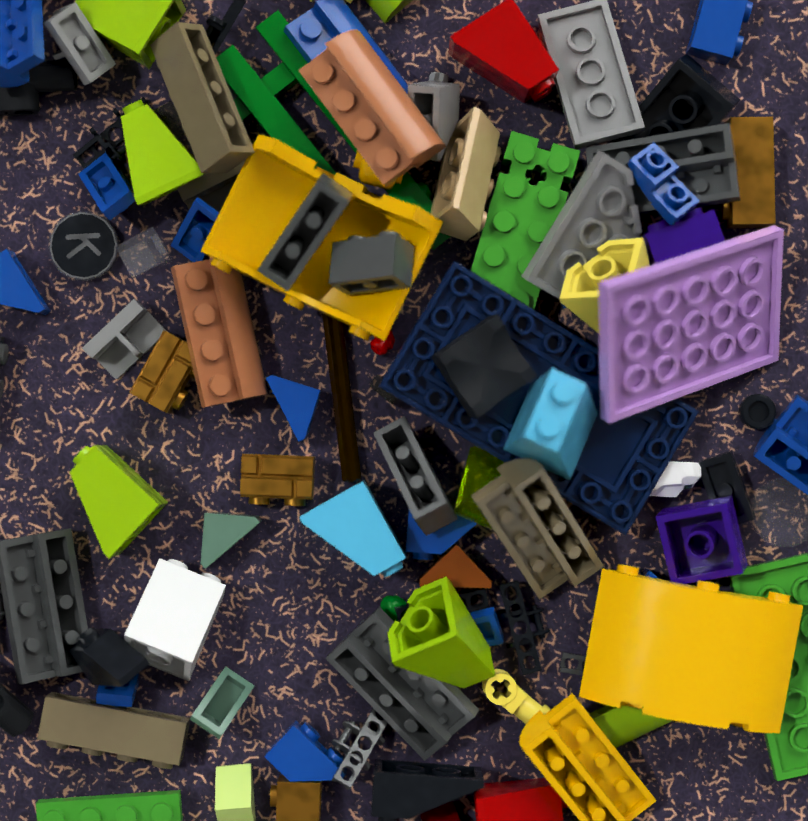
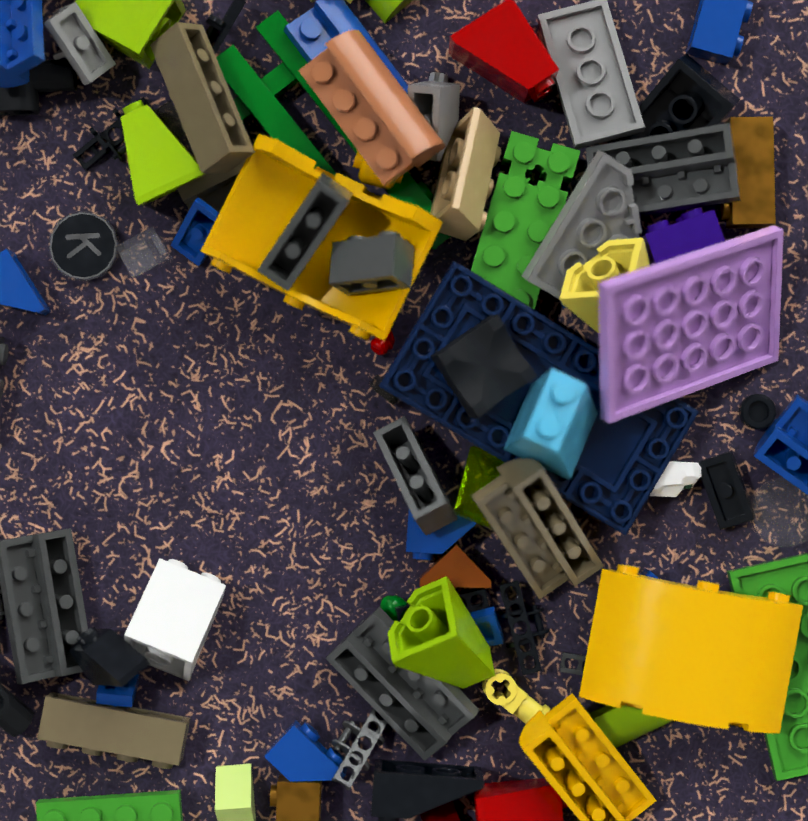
(108, 186): blue slope -> none
(114, 497): lime slope -> none
(124, 339): light grey panel -> none
(165, 374): pearl gold brick -> none
(219, 333): nougat brick -> none
(222, 532): sand green slope -> none
(222, 702): sand green slope -> none
(277, 477): pearl gold brick -> none
(296, 402): blue slope -> none
(342, 399): dark brown axle -> none
(358, 530): medium azure slope -> none
(655, 176): blue slope -> none
(702, 540): dark purple brick -> none

